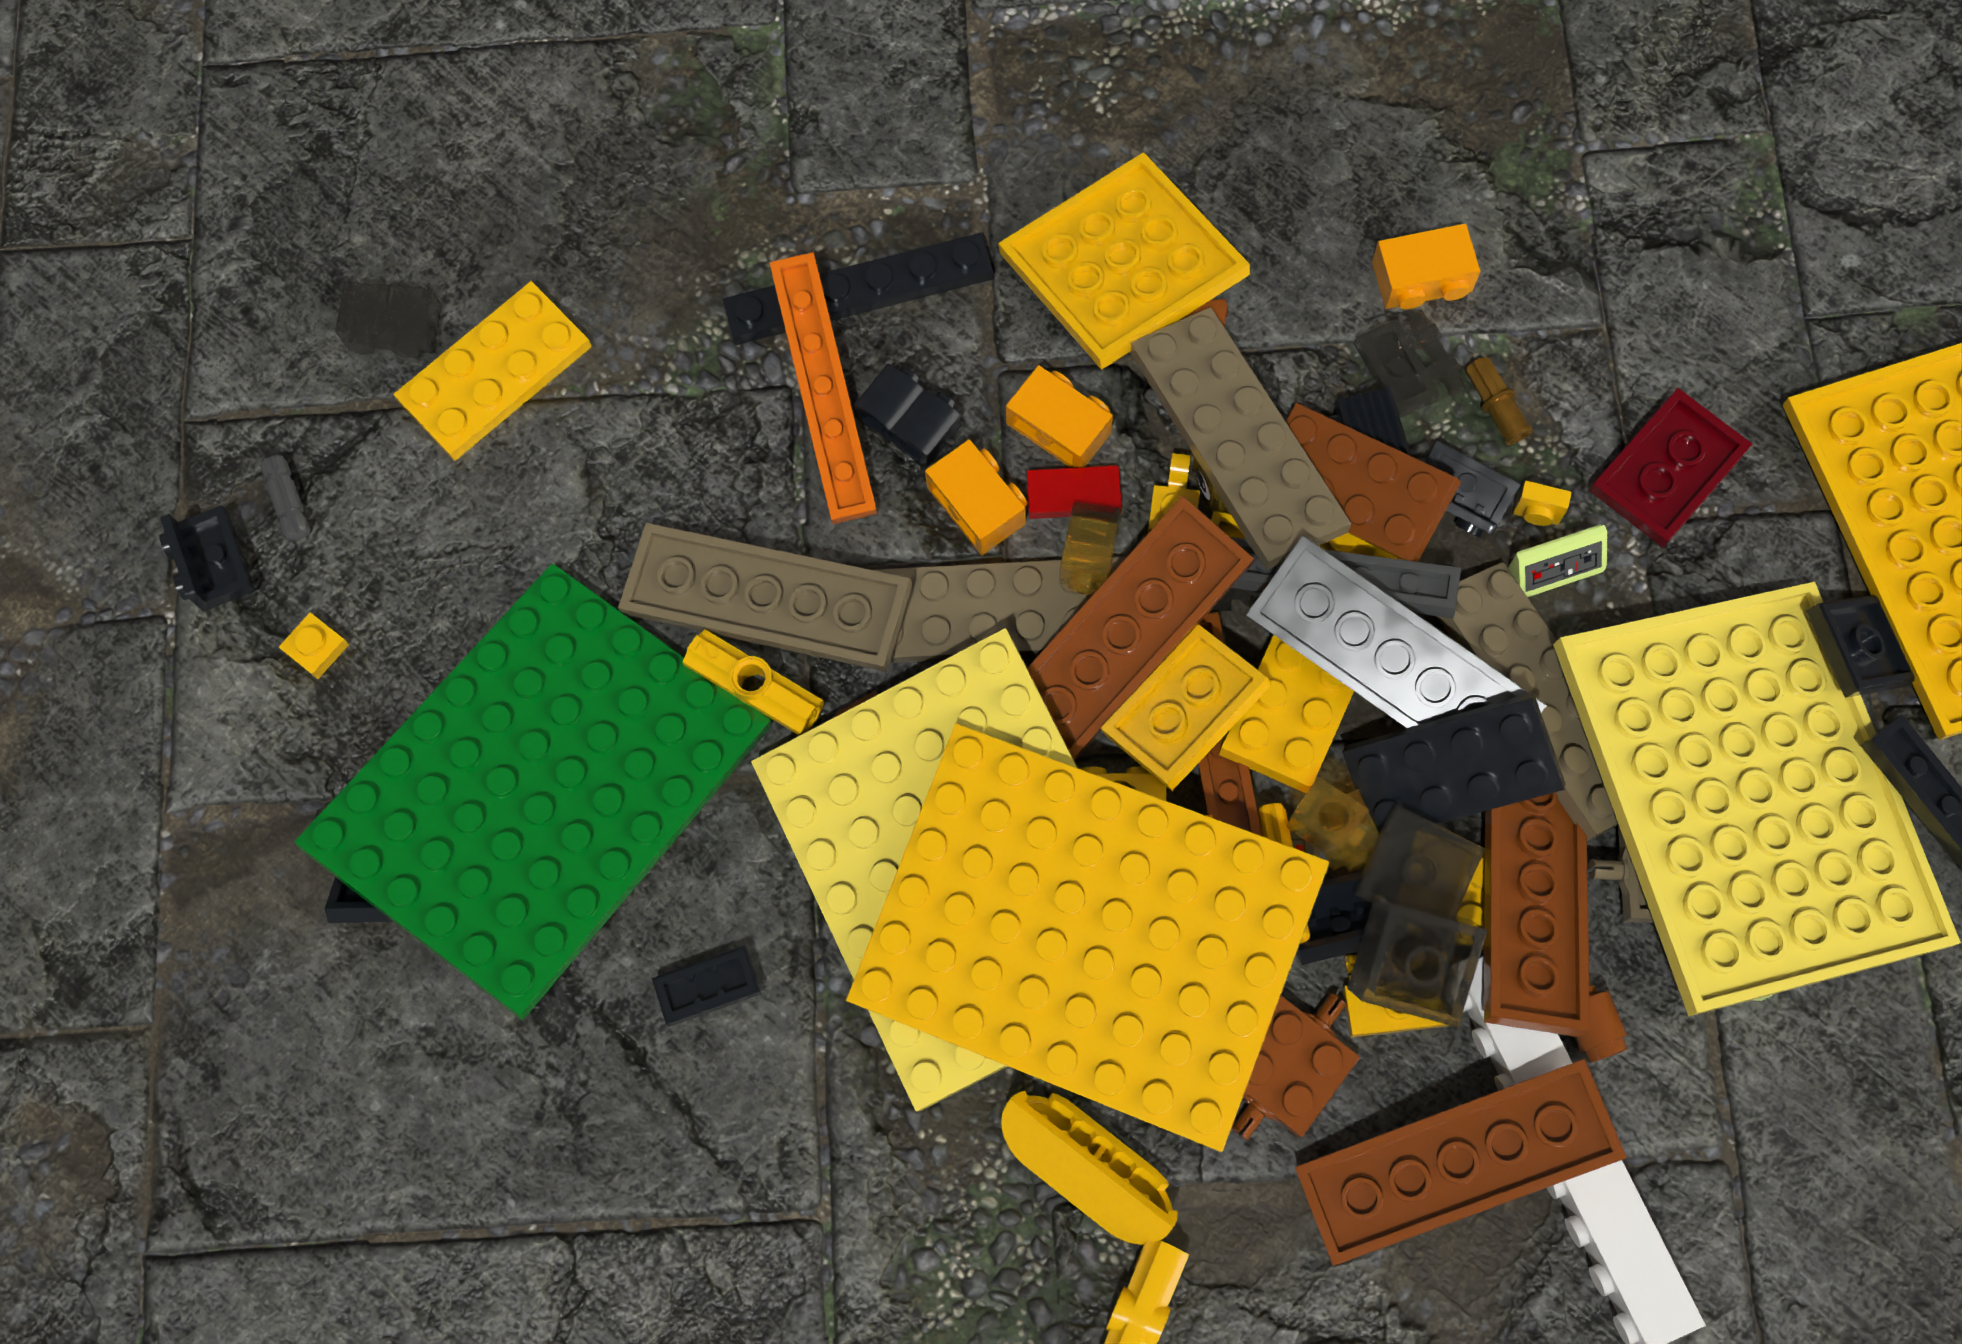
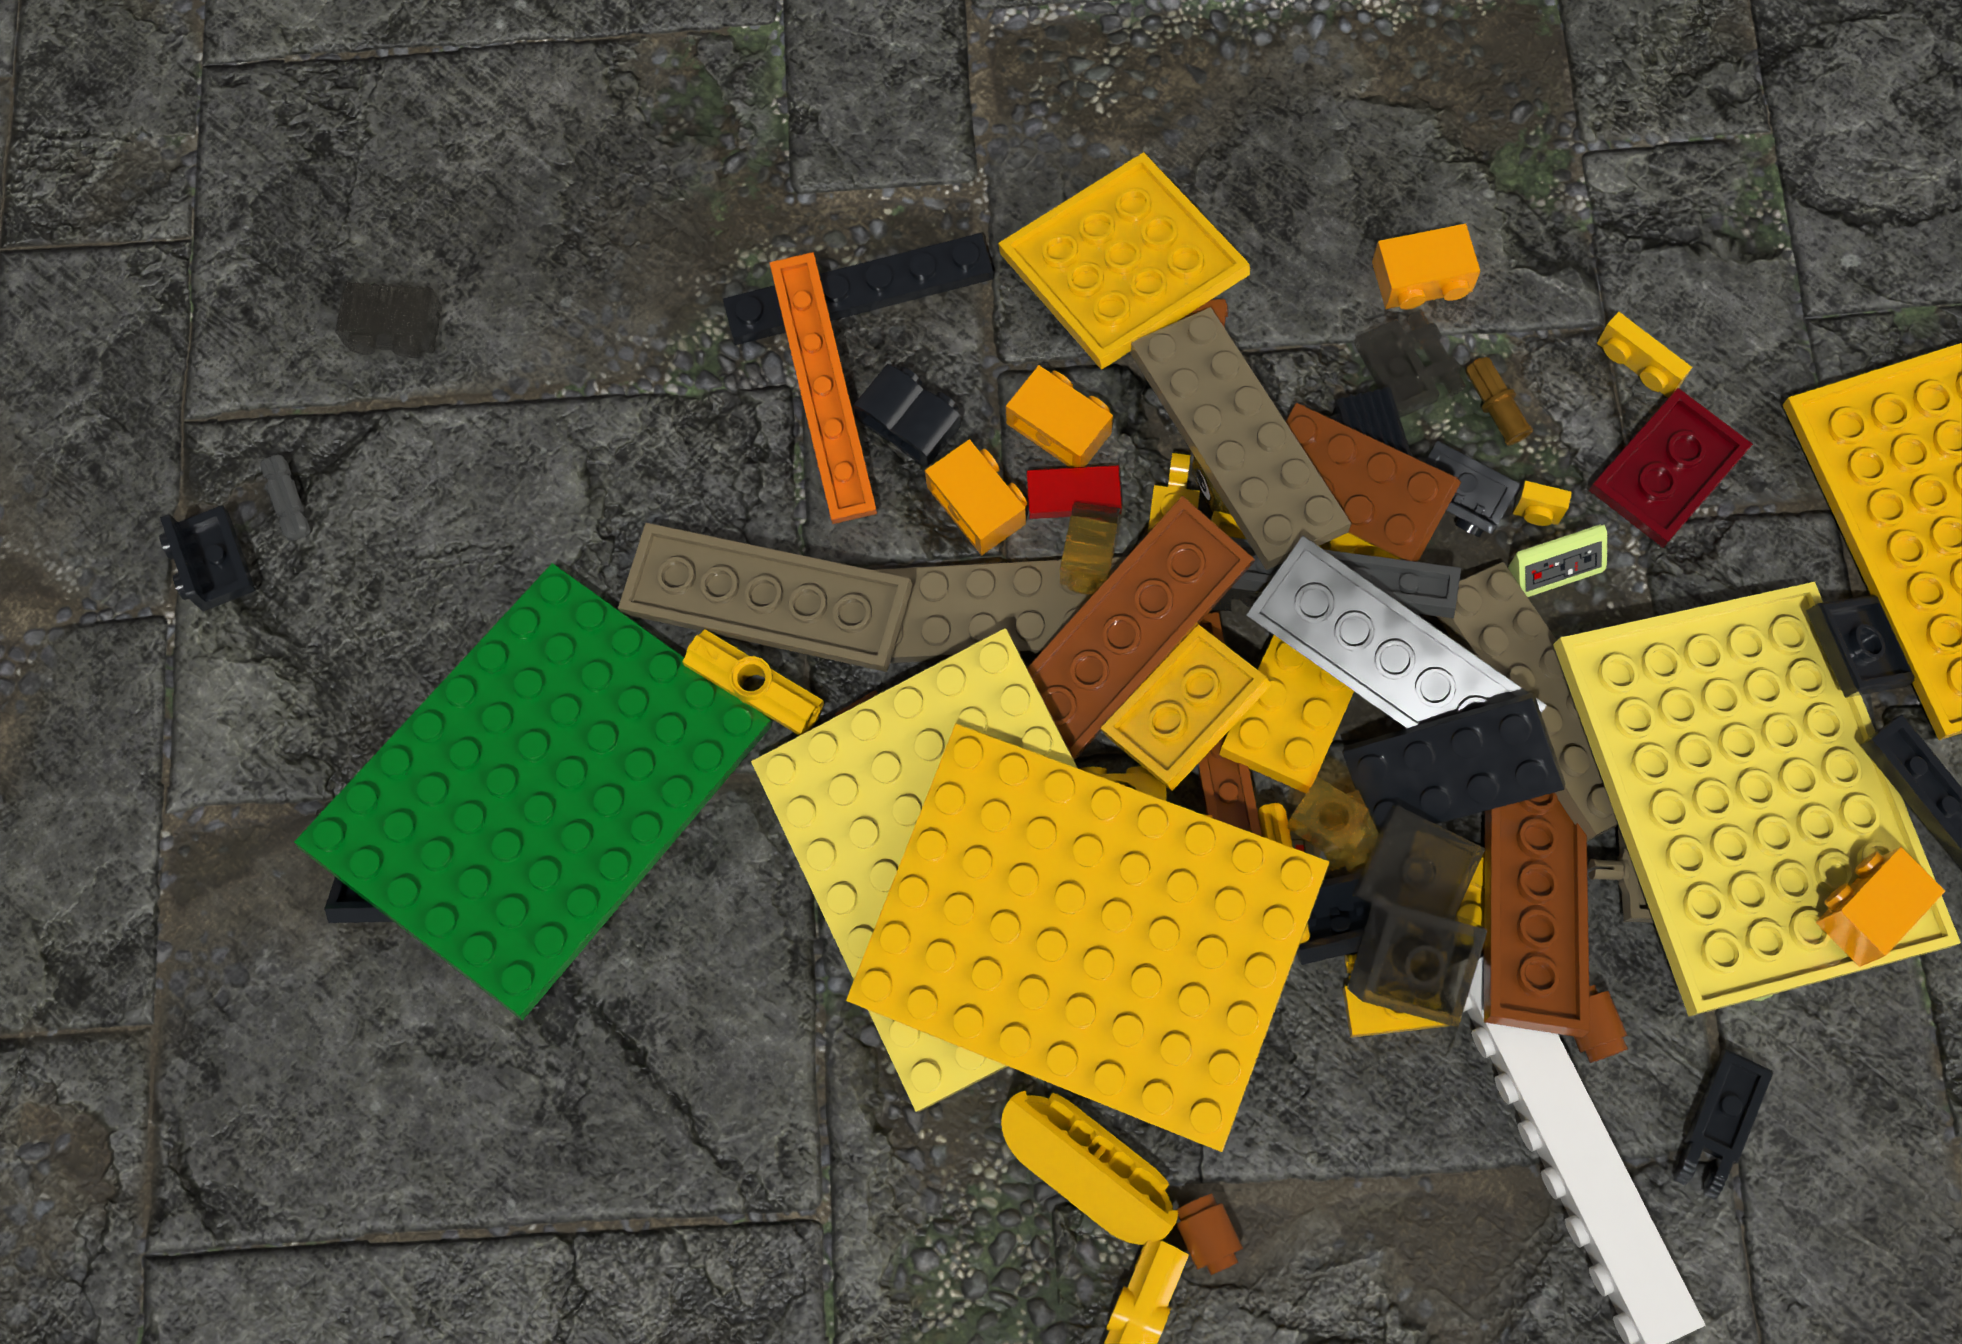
(314, 645): yellow plate -> none
(492, 370): yellow plate -> none
(706, 986): black plate -> none
(1208, 1234): none -> dark orange brick
(1296, 1069): dark orange plate -> none
(1460, 1162): dark orange plate -> none
(1644, 355): none -> yellow plate
(1724, 1119): none -> black hinge
(1878, 905): none -> light orange brick

